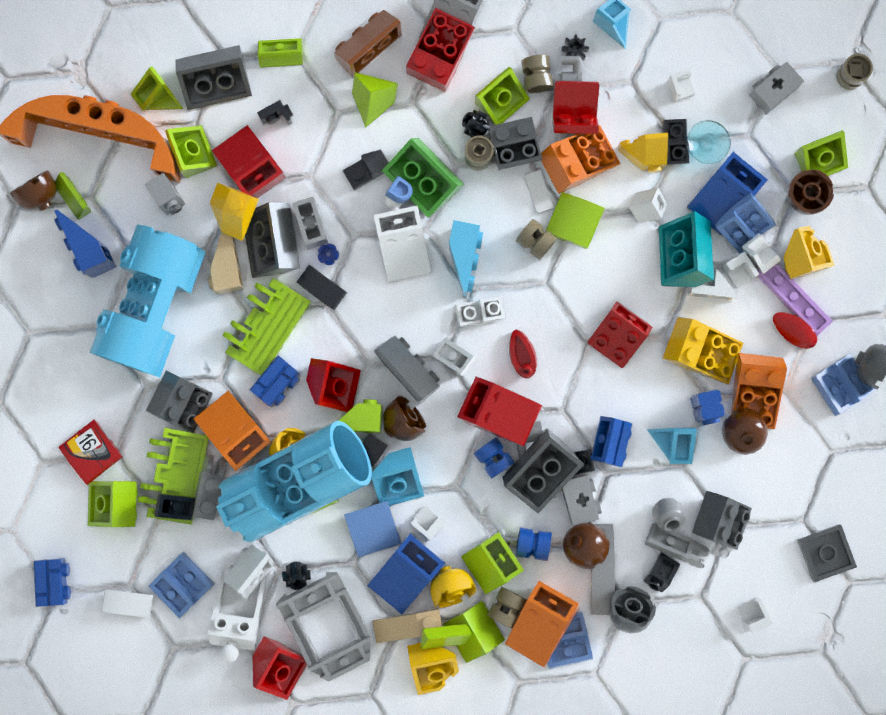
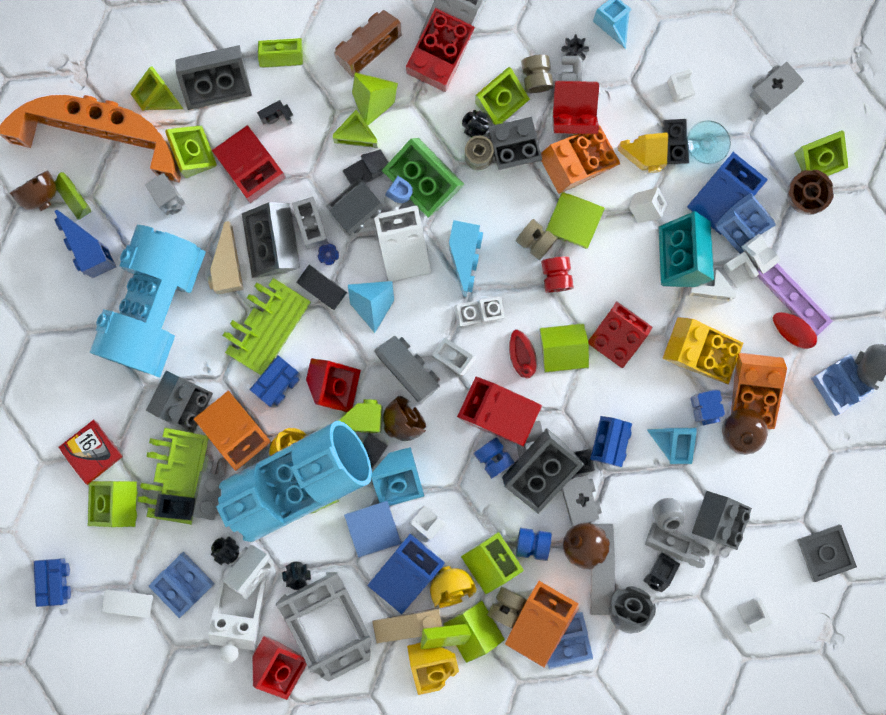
(225, 550): none -> black gear
(232, 210): yellow slope -> none
(355, 132): none -> lime slope
(355, 206): none -> dark grey slope
(372, 301): none -> medium azure slope
(538, 191): white sticker -> none
(557, 274): none -> red wheel
(564, 348): none -> lime slope
(806, 254): yellow slope -> none
(854, 71): dark tan wheel -> none

